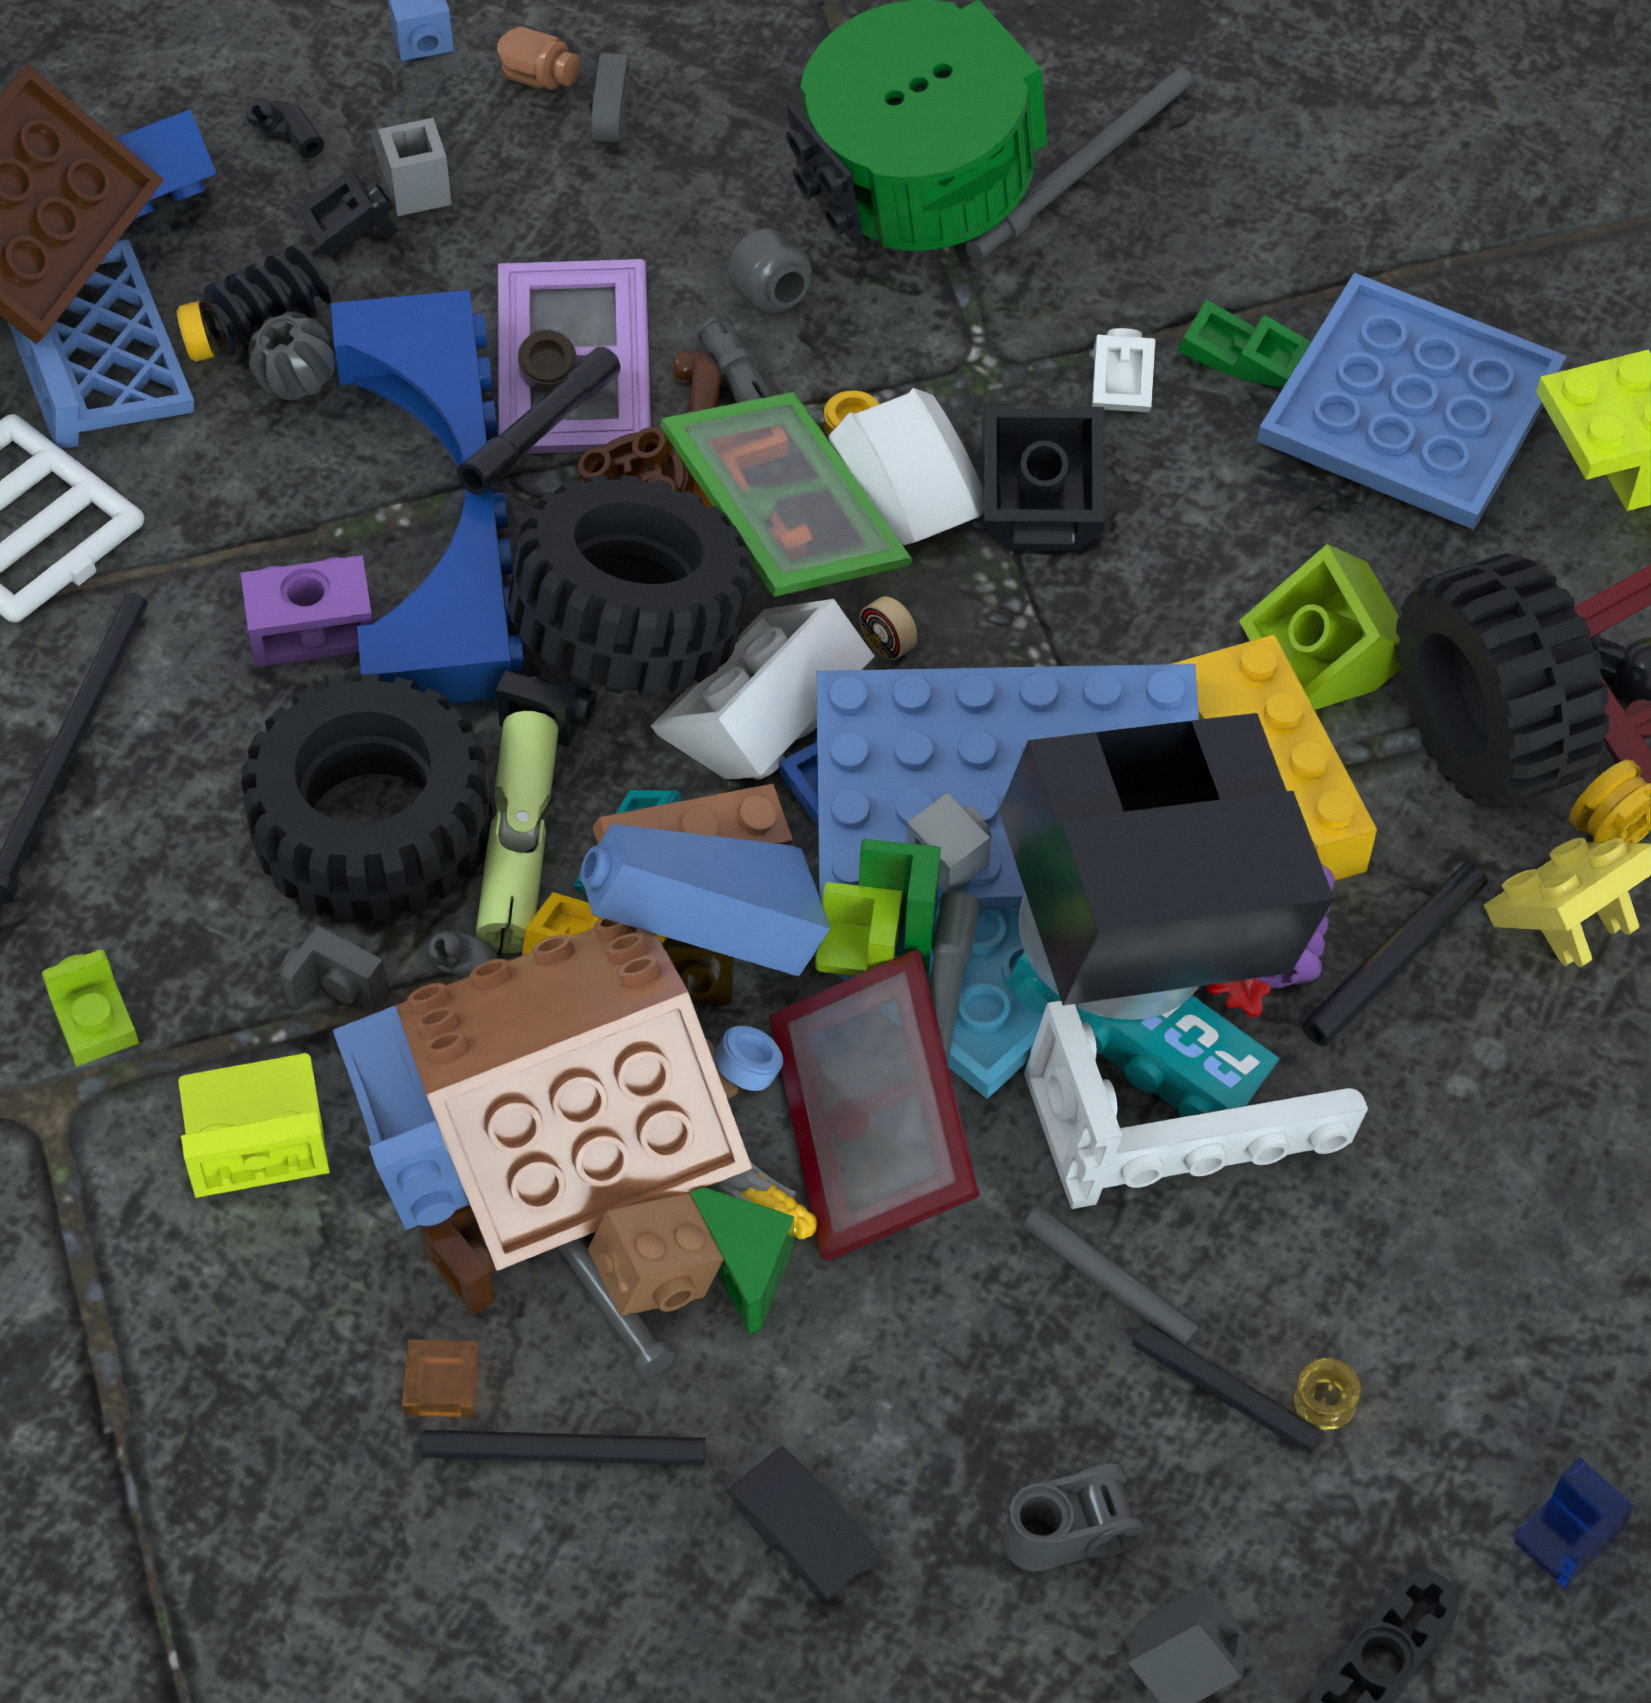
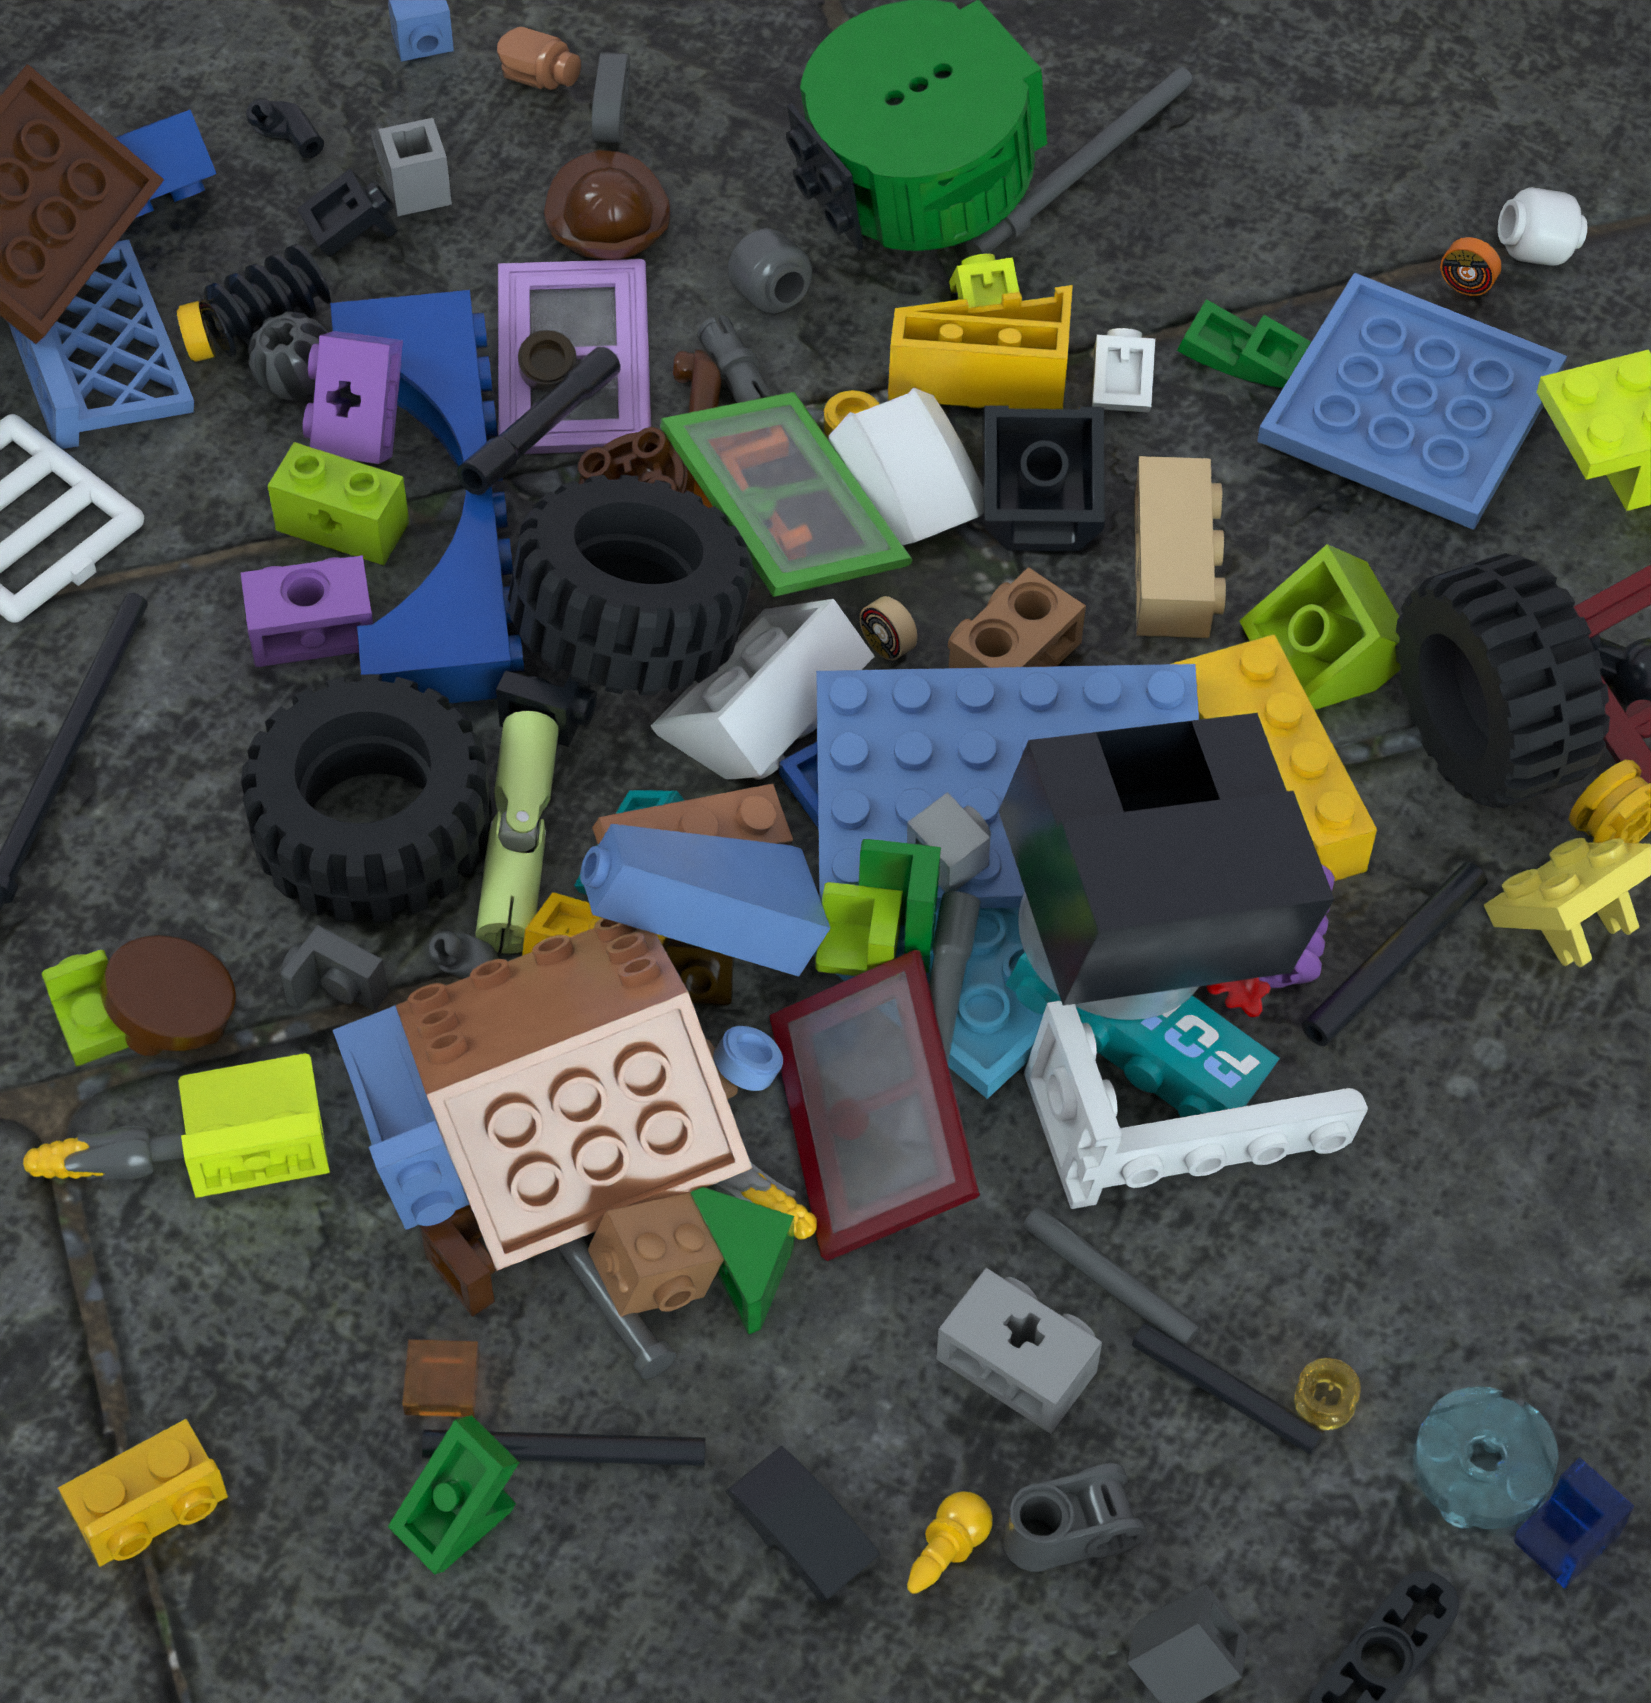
(106, 1154): none -> dark grey piece
(144, 1493): none -> yellow bracket
(167, 994): none -> reddish brown tile
(338, 503): none -> lime brick
(372, 371): none -> medium lavender brick
(456, 1496): none -> green slope
(606, 206): none -> reddish brown hat
(959, 1526): none -> yellow bar
(984, 279): none -> neon yellow bracket
(984, 353): none -> yellow wedge
(1019, 1349): none -> light grey brick
(1020, 627): none -> medium nougat brick
(1177, 547): none -> tan brick
(1470, 266): none -> tile
(1477, 1496): none -> clear light blue plate
(1542, 226): none -> white head

